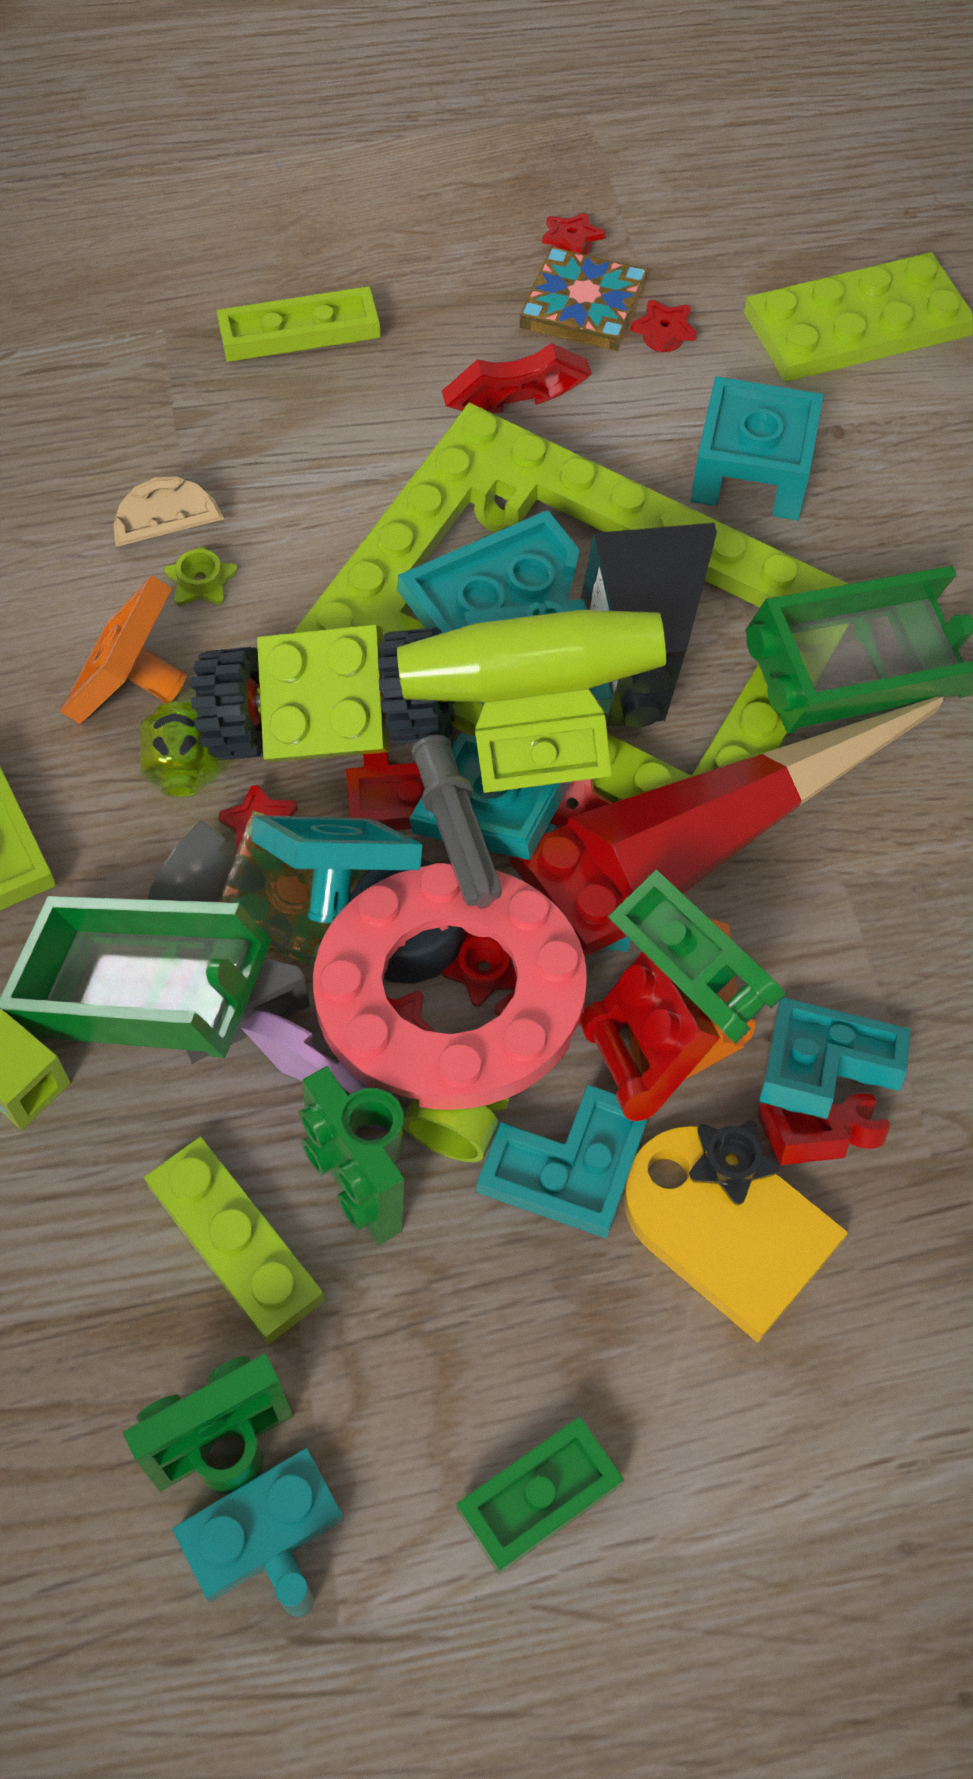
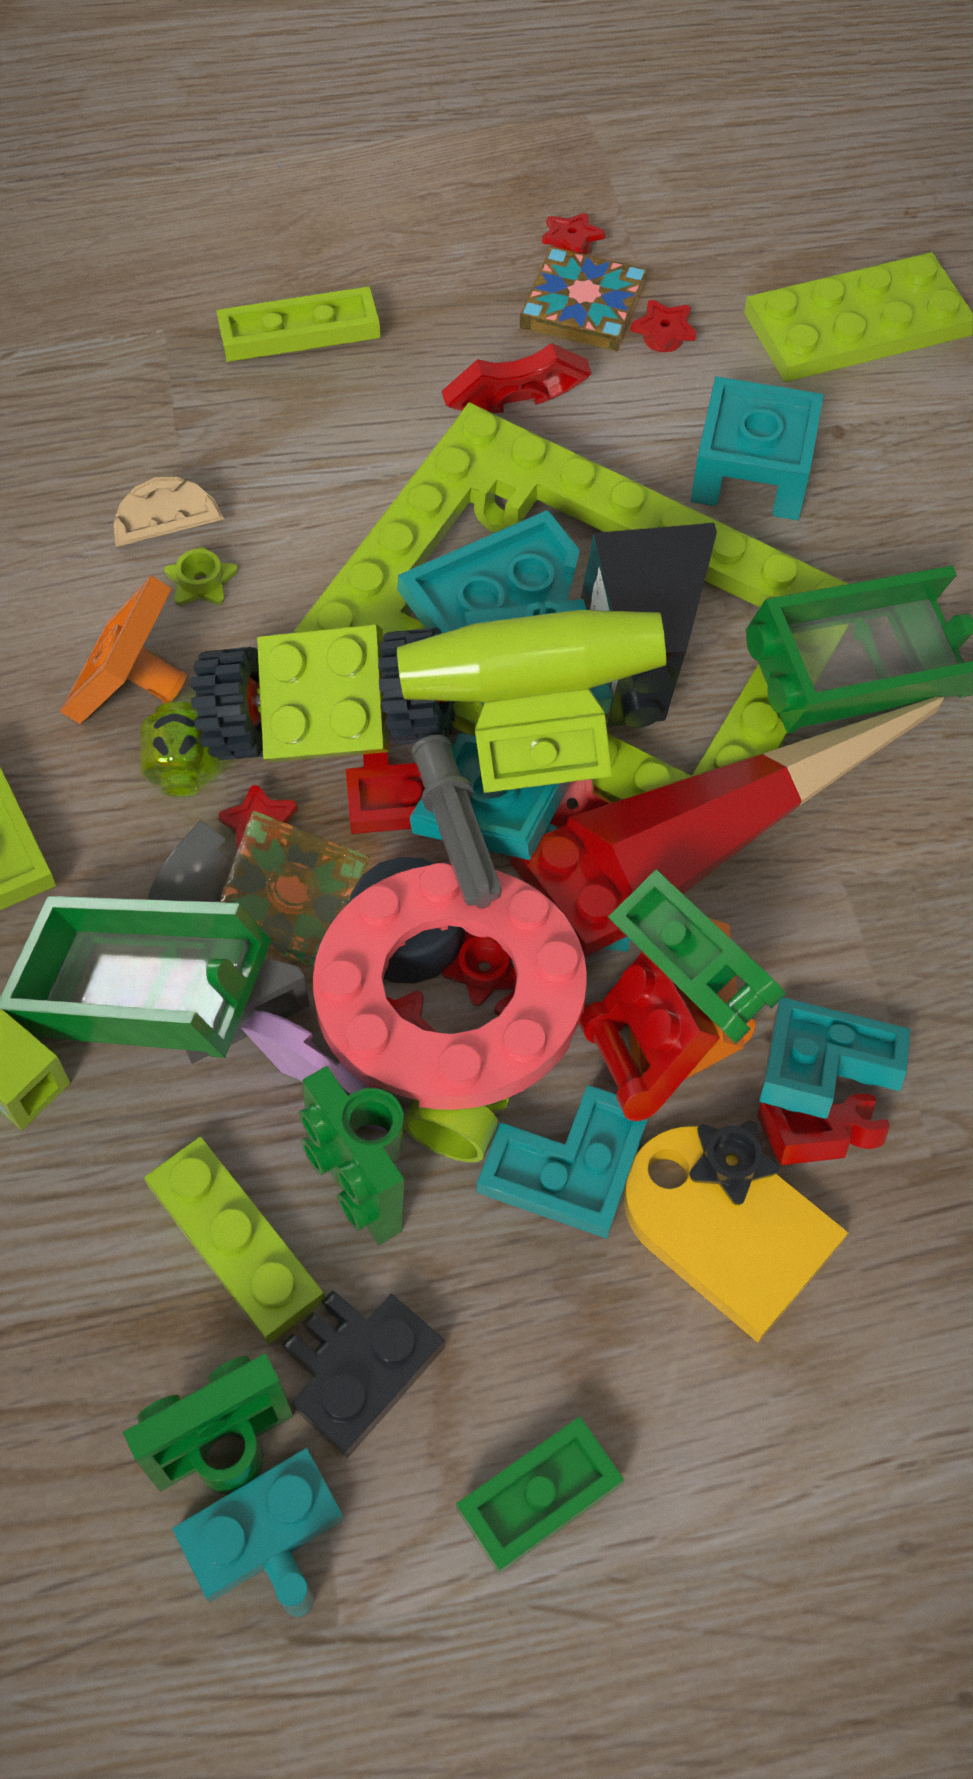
(333, 851): teal tile -> none
(360, 1367): none -> black hinge

